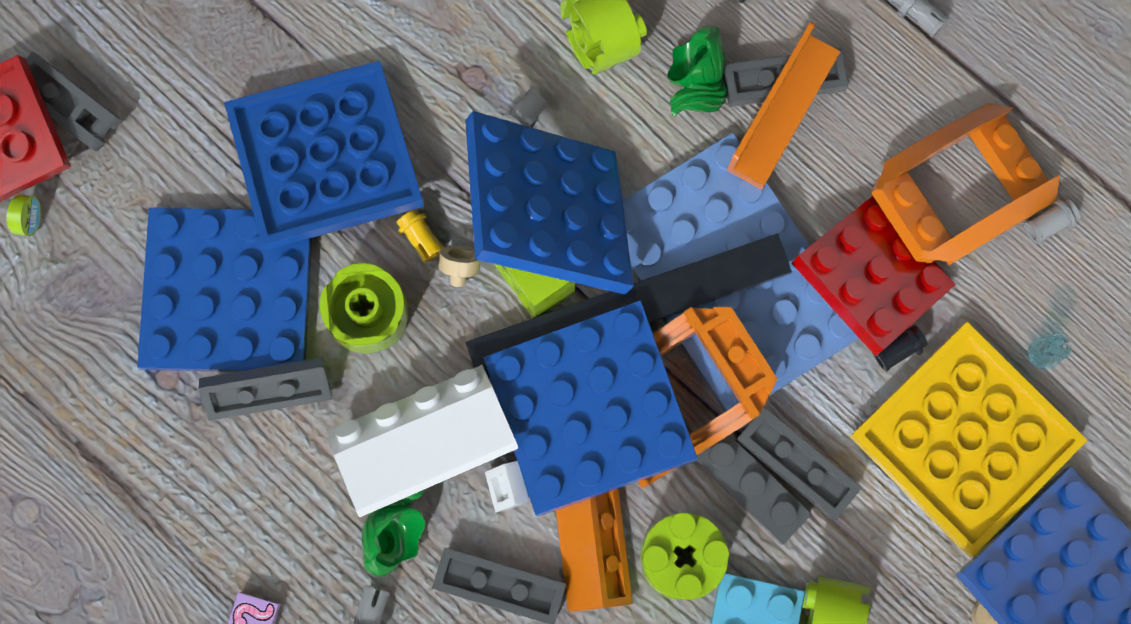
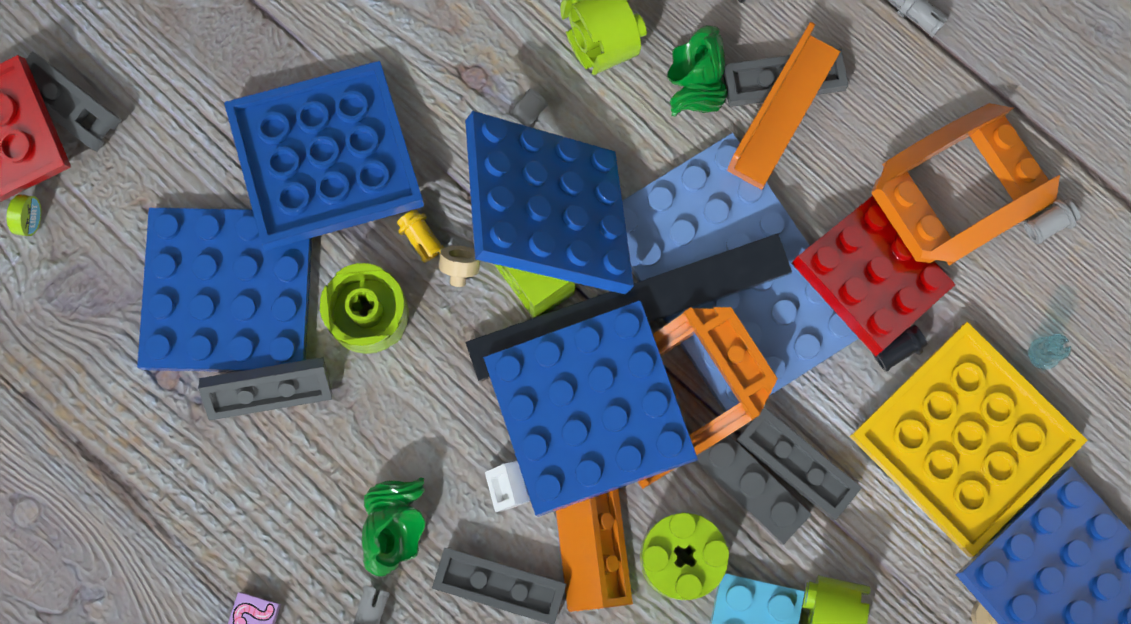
(421, 440): white slope -> none

